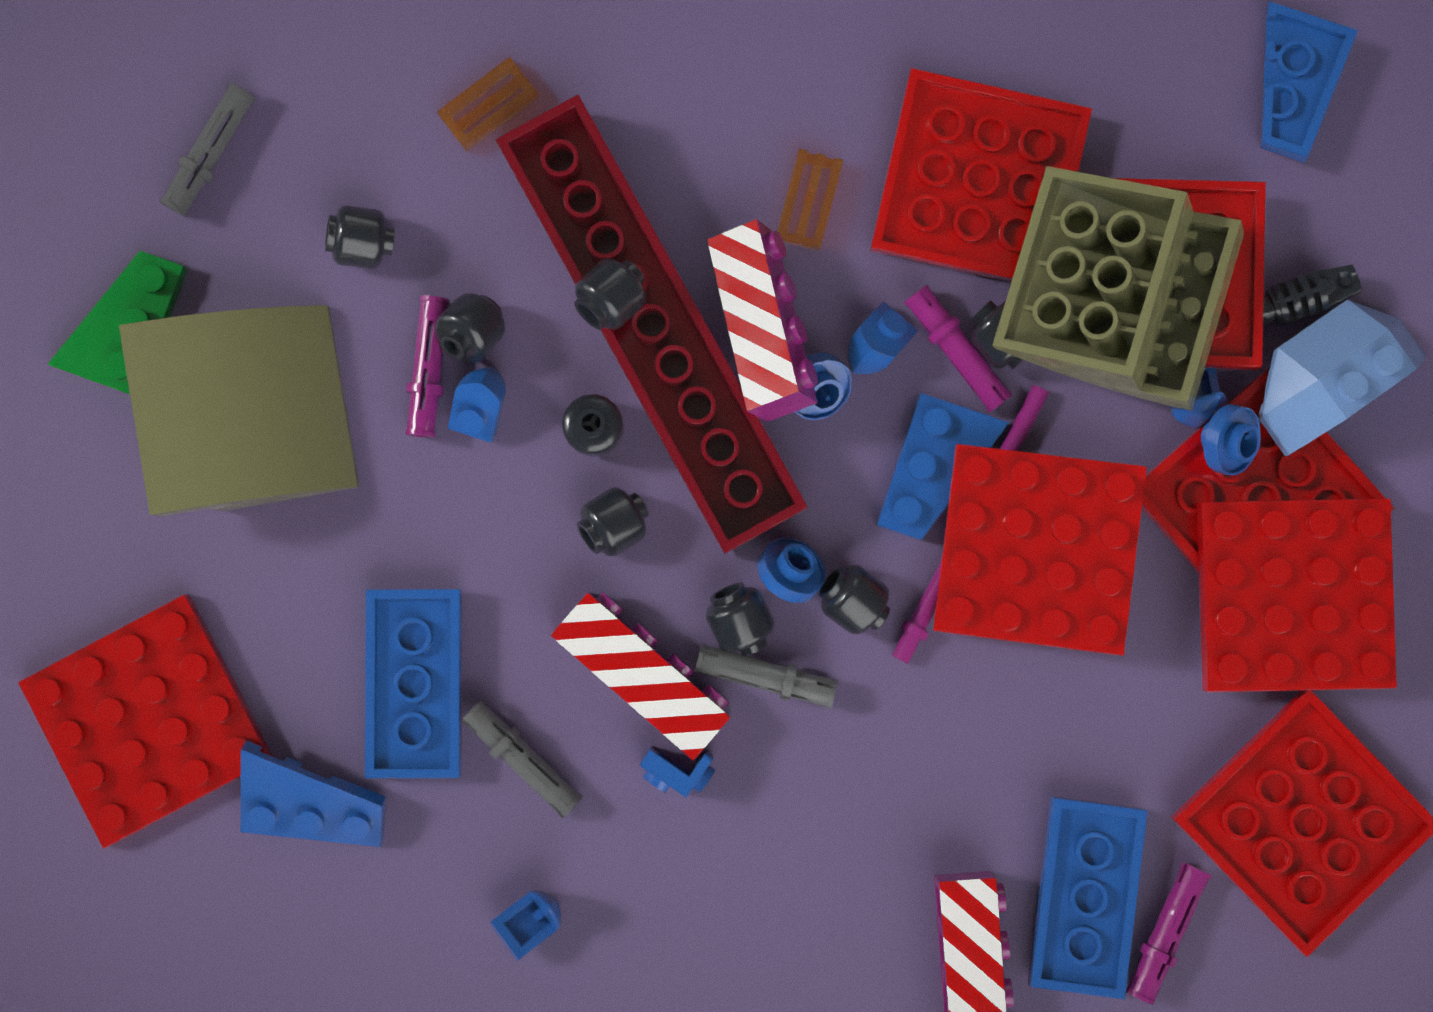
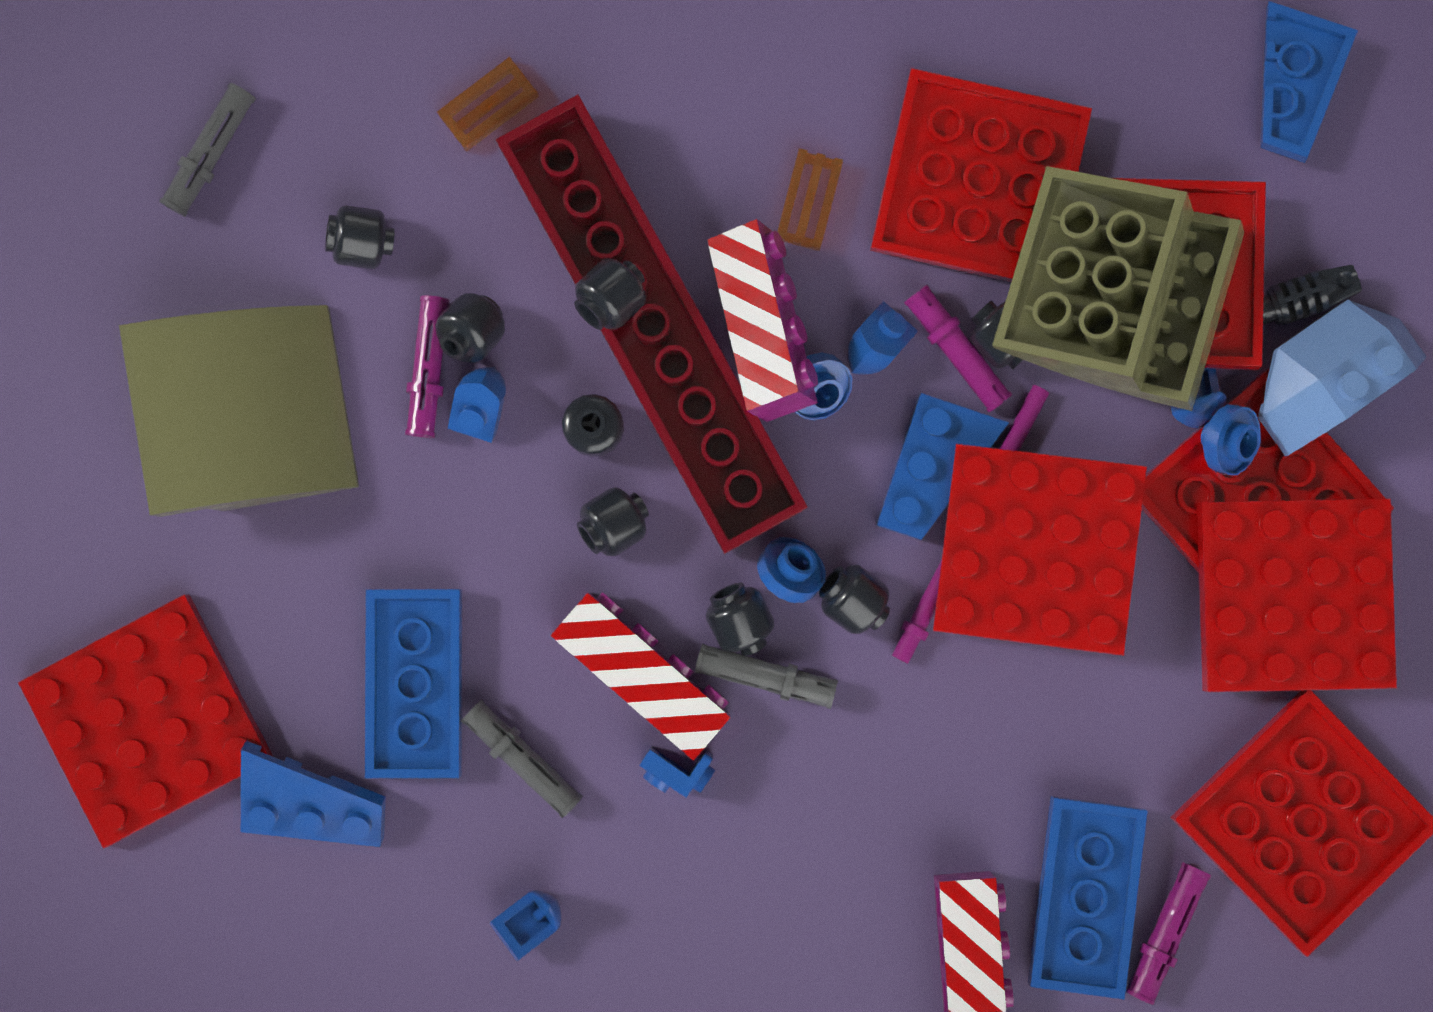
(140, 293): green wing -> none

